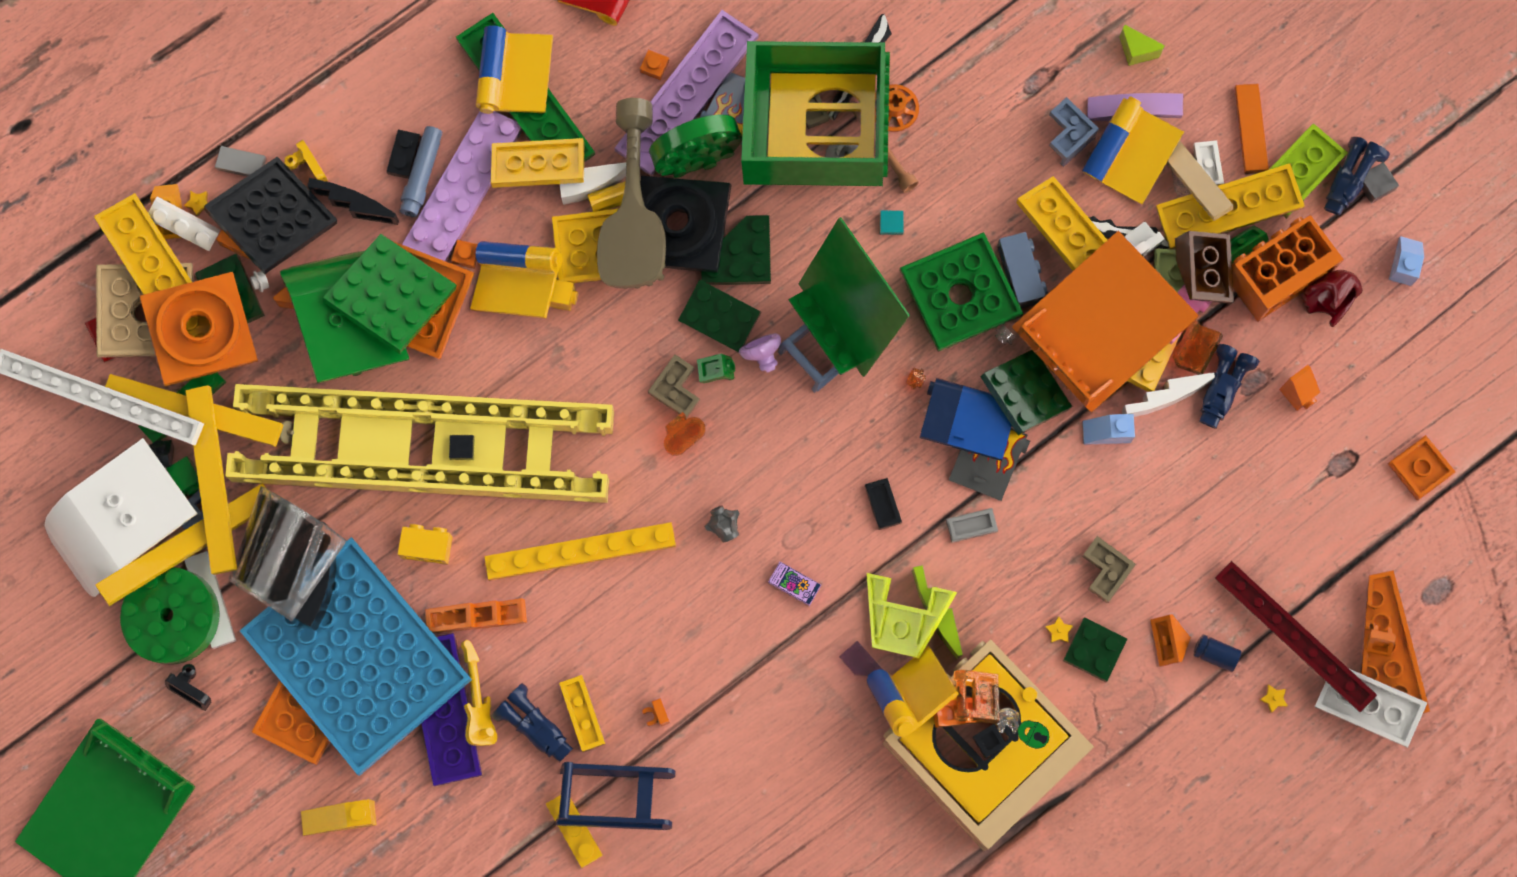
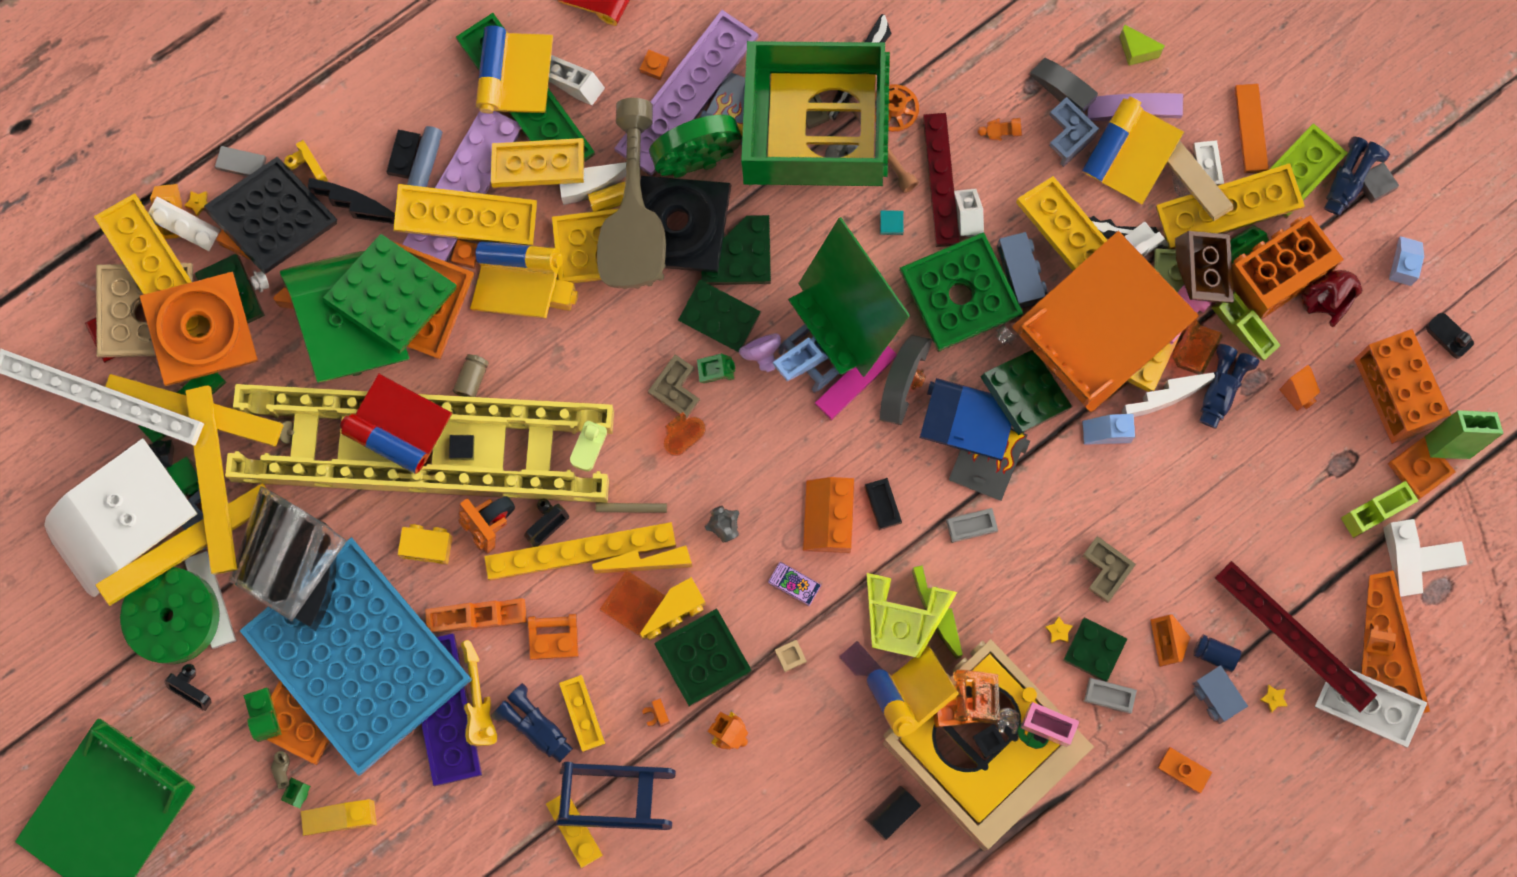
(263, 719): none -> green plate
(279, 769): none -> dark tan arm
(295, 793): none -> green plate
(396, 424): none -> red door
(465, 215): none -> yellow plate
(470, 376): none -> dark tan piece
(485, 520): none -> orange plate
(547, 524): none -> black piece
(553, 645): none -> orange plate
(575, 80): none -> white slope
(588, 446): none -> yellowish green piece
(631, 561): none -> yellow slope
(632, 507): none -> dark tan bar
(632, 602): none -> clear orange plate
(677, 604): none -> yellow slope
(703, 657): none -> dark green plate
(728, 731): none -> orange piece
(790, 656): none -> tan plate
(800, 359): none -> light blue slope
(829, 515): none -> orange slope
(851, 385): none -> dark pink tile
(892, 812): none -> black brick
(900, 378): none -> dark grey slope
(941, 179): none -> dark red plate
(969, 212): none -> white slope
(996, 129): none -> orange piece
(1049, 724): none -> bright pink piece
(1063, 84): none -> dark grey slope
(1110, 695): none -> light grey tile
(1184, 770): none -> orange plate
(1219, 695): none -> sand blue brick
(1247, 327): none -> lime slope
(1379, 509): none -> lime slope
(1402, 386): none -> orange brick
(1405, 556): none -> white slope
(1442, 556): none -> white tile
(1449, 335): none -> black piece
(1464, 434): none -> bright green brick

